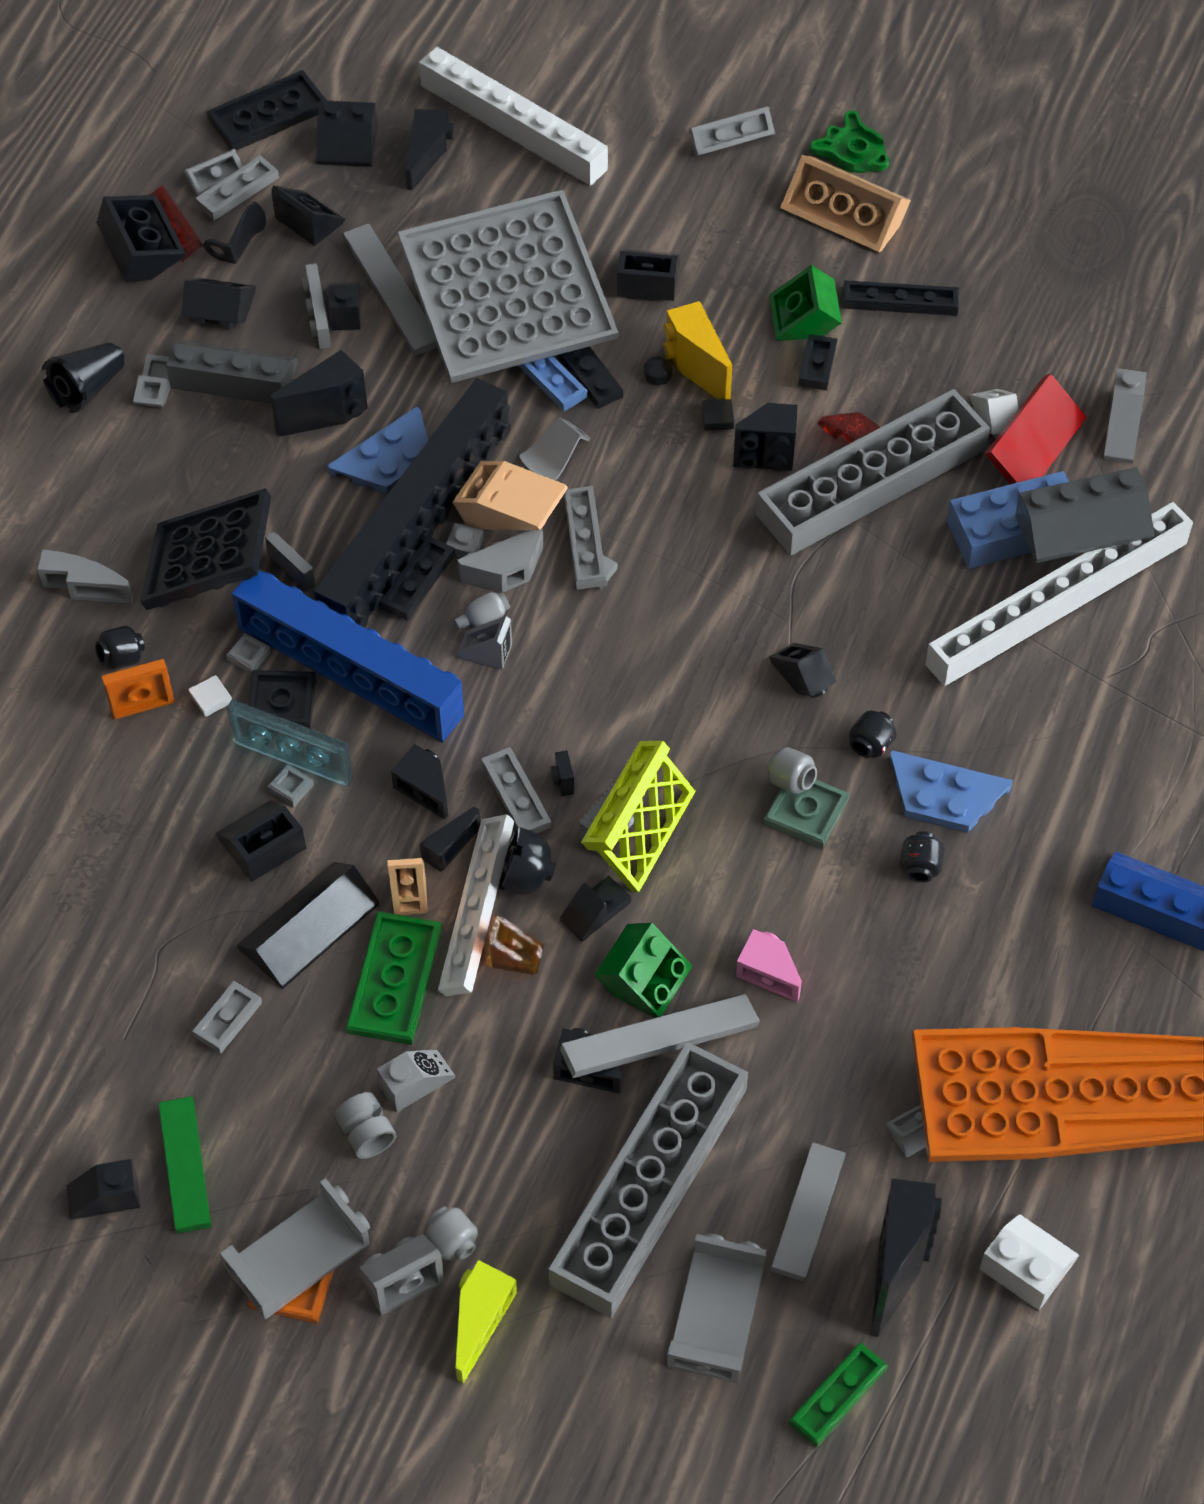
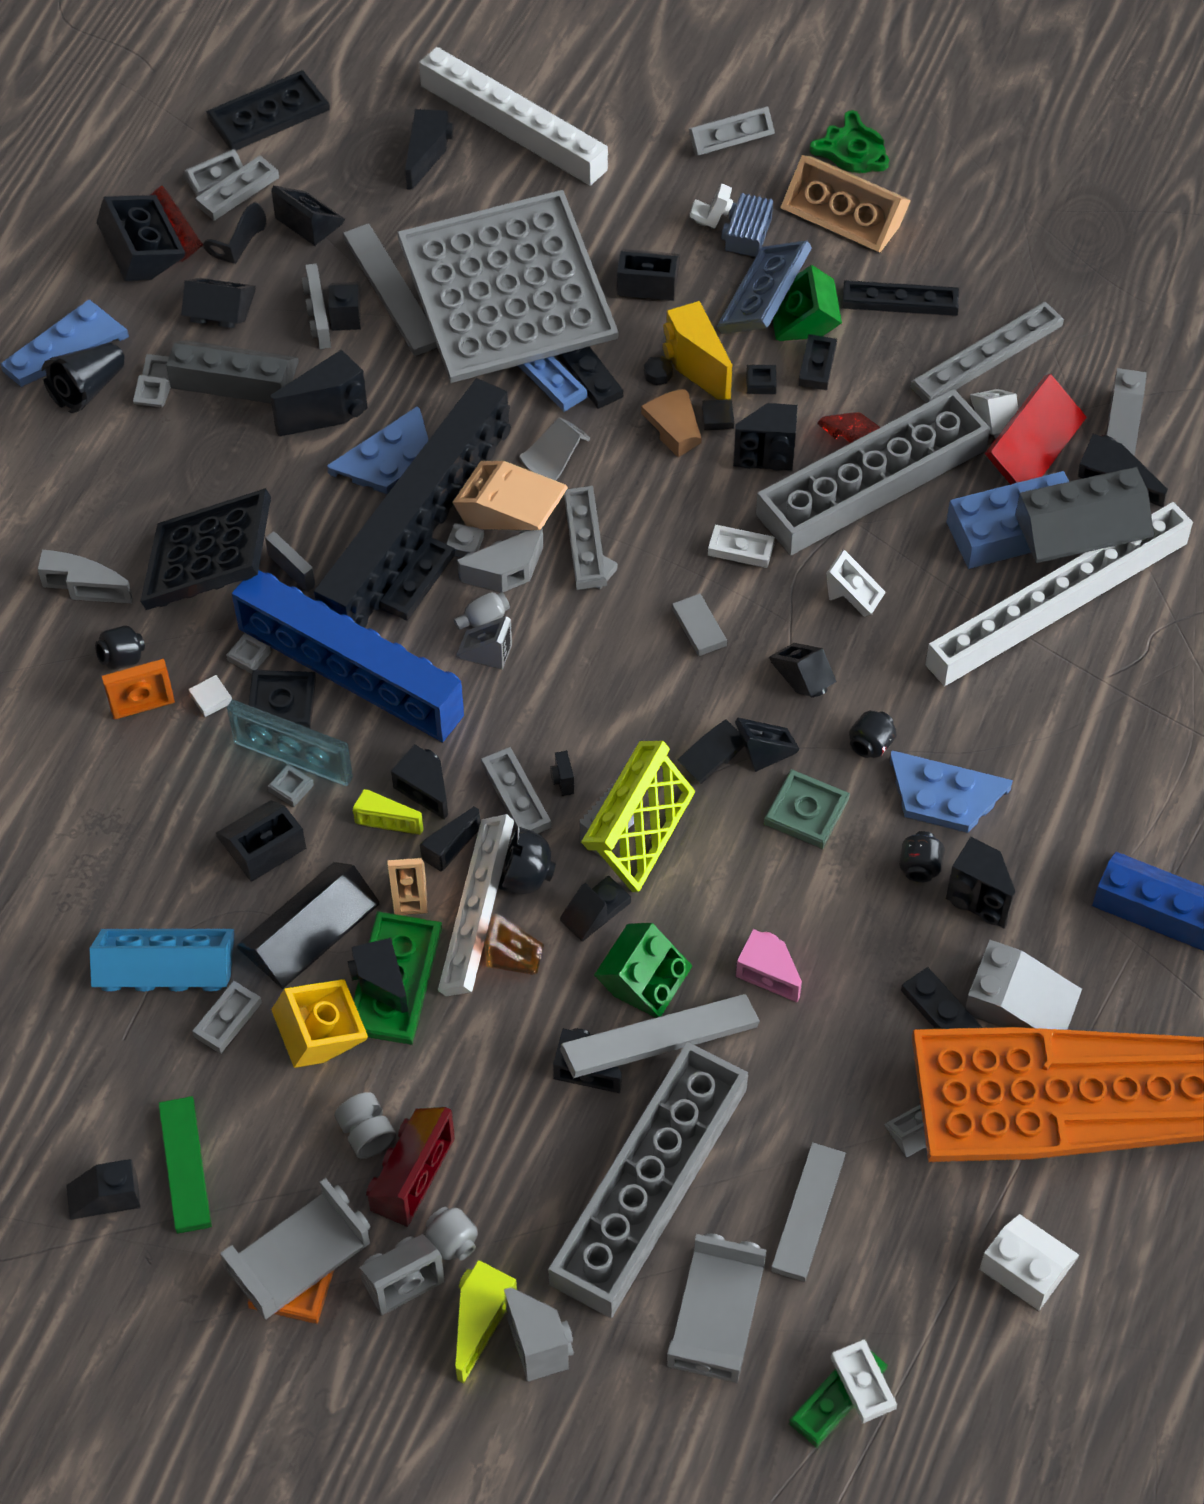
(78, 330): none -> medium blue wing
(162, 959): none -> dark azure slope
(318, 1022): none -> yellow slope
(346, 133): black slope -> none
(379, 973): none -> black slope
(384, 813): none -> neon yellow slope
(411, 1164): none -> dark red slope
(413, 1076): light grey slope -> none
(538, 1335): none -> light grey slope
(675, 420): none -> medium nougat slope
(699, 624): none -> light grey tile
(710, 214): none -> white bracket
(712, 750): none -> black slope
(741, 546): none -> white plate
(748, 225): none -> sand blue brick
(761, 379): none -> black tile
(764, 287): none -> sand blue tile
(765, 742): none -> black slope
(792, 770): light grey head -> none
(854, 583): none -> white slope
(863, 1381): none -> white plate
(903, 1244): black slope -> none
(937, 1002): none -> black plate
(982, 883): none -> black slope
(987, 352): none -> light grey tile
(1020, 991): none -> slope
(1107, 456): none -> black slope

